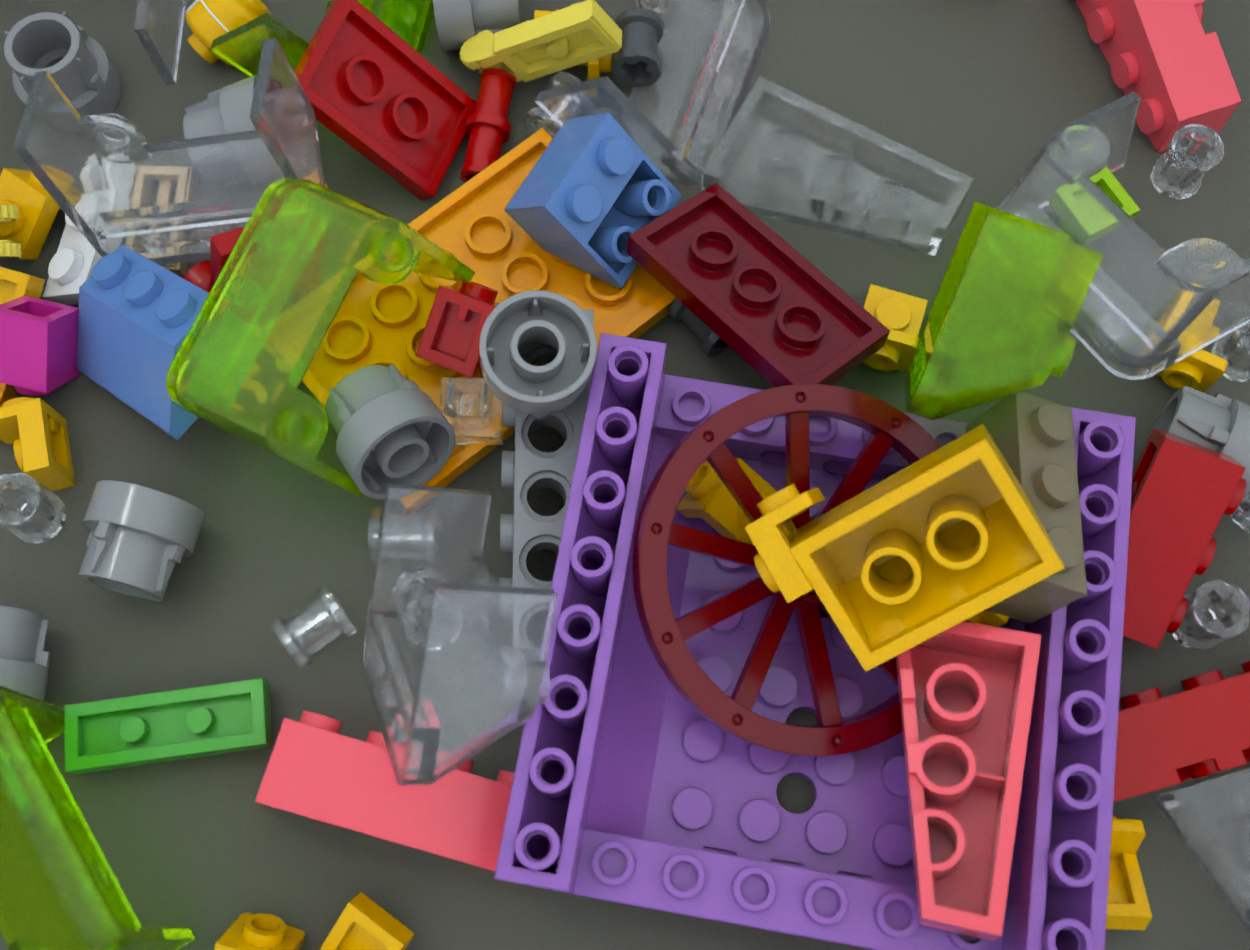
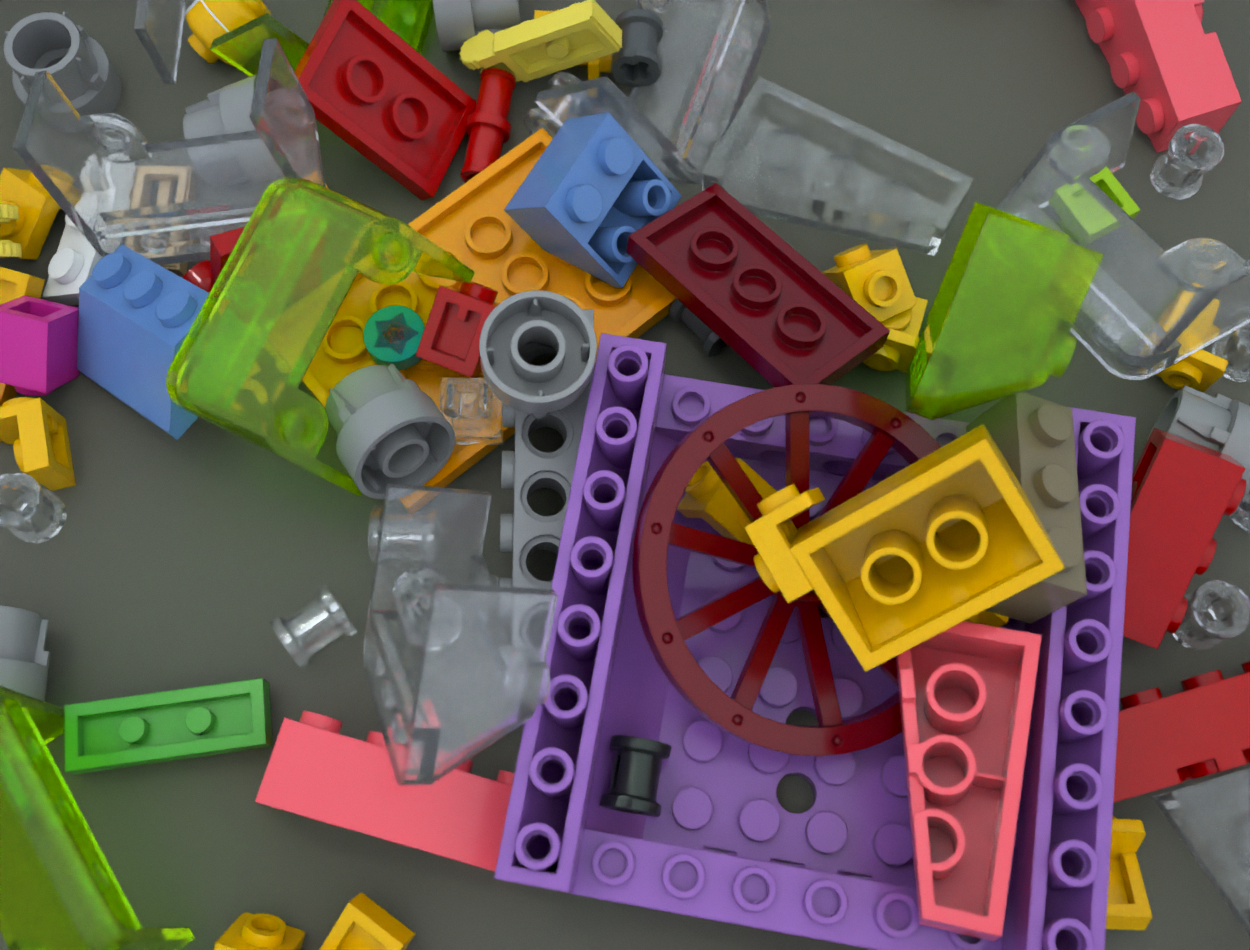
(137, 538): light grey piece -> none
(394, 336): none -> tile
(635, 775): none -> pearl dark grey bush
(873, 280): none -> yellow bracket

